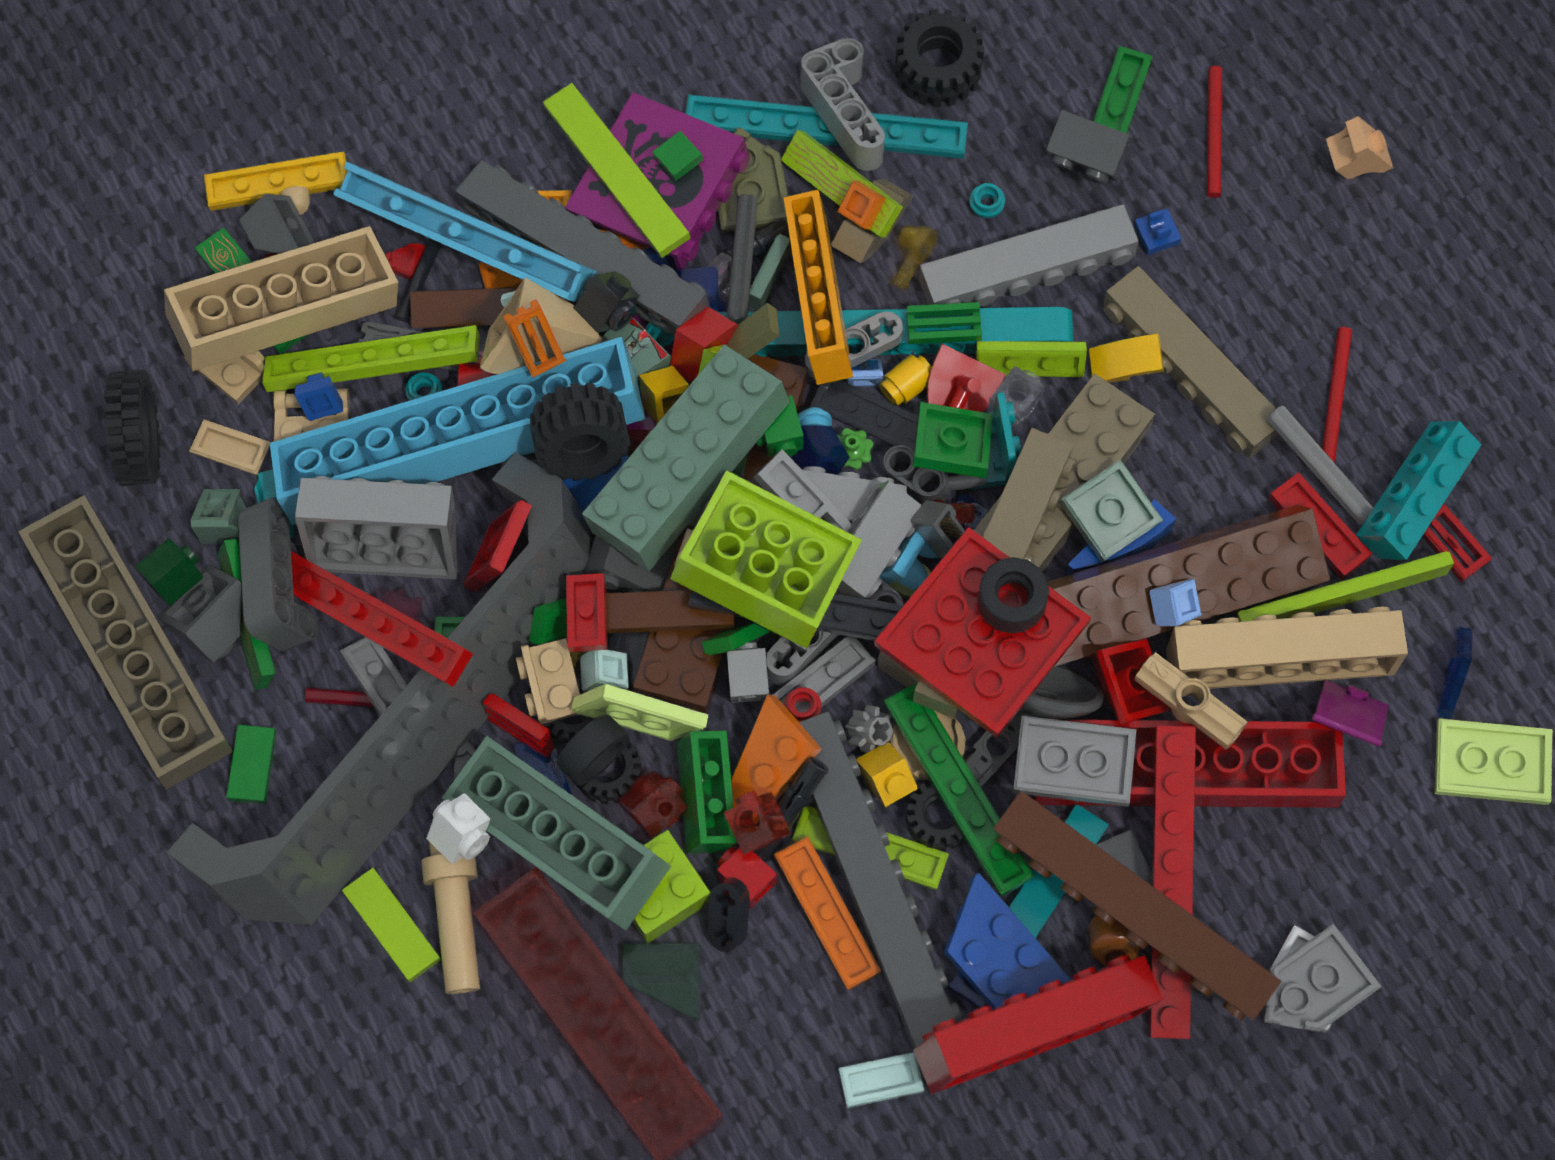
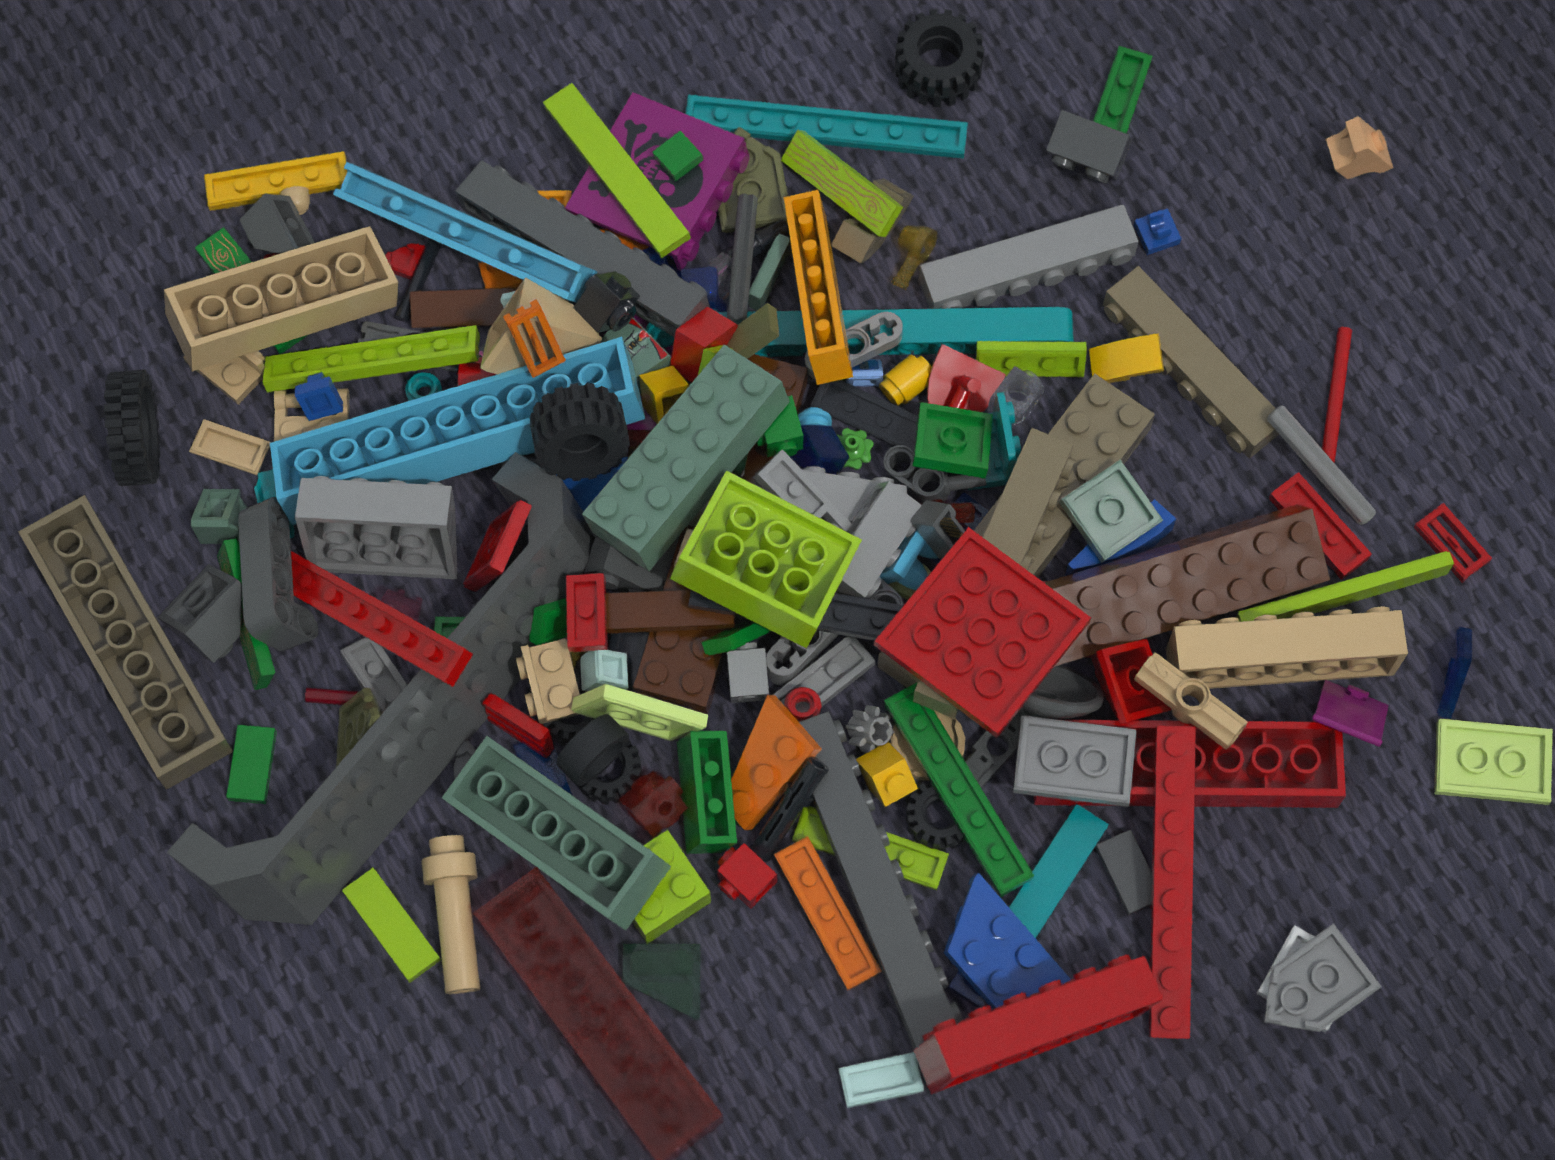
(170, 571): dark green brick -> none
(355, 720): none -> olive tile
(459, 829): white brick -> none
(732, 915): black beam -> none
(772, 823): clear red brick -> none
(827, 86): light grey beam -> none
(861, 204): orange tile -> none
(939, 310): green tile -> none
(990, 191): teal plate -> none
(1018, 572): black tyre -> none
(1109, 941): dark orange head -> none
(1136, 905): reddish brown brick -> none
(1175, 603): light blue slope -> none
(1214, 132): red bar -> none
(1418, 490): teal brick -> none

